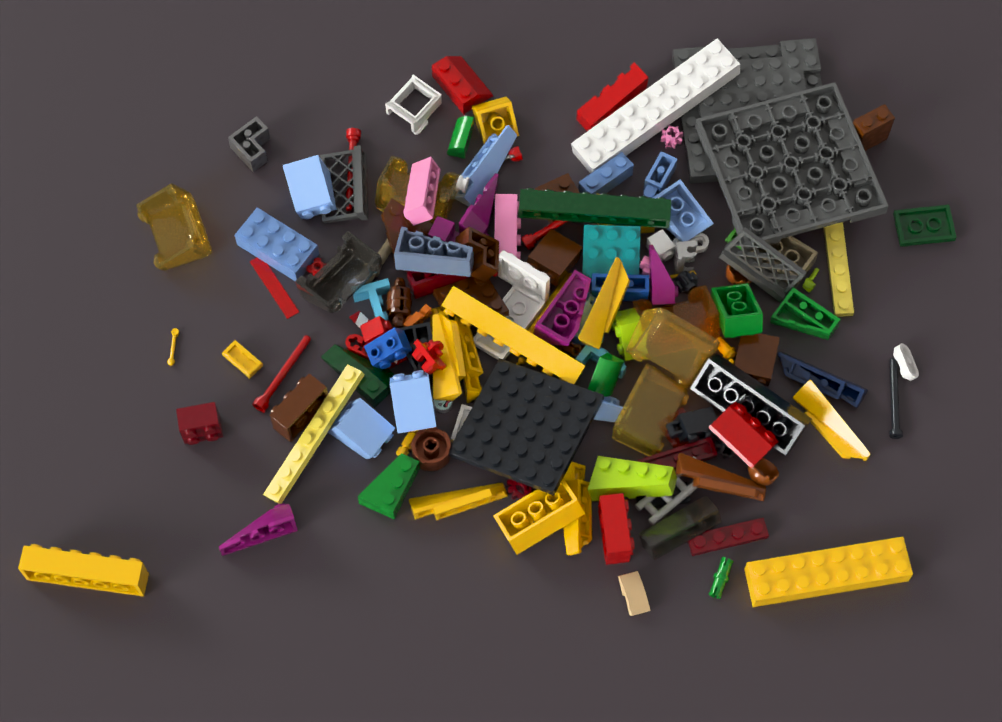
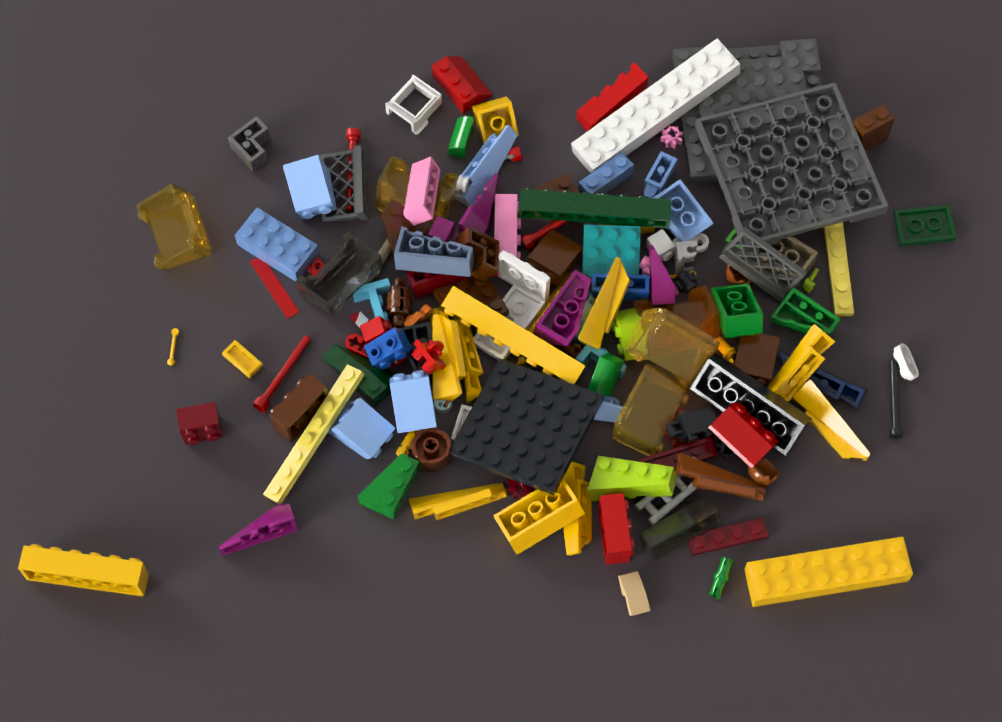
(801, 363): none -> yellow wedge

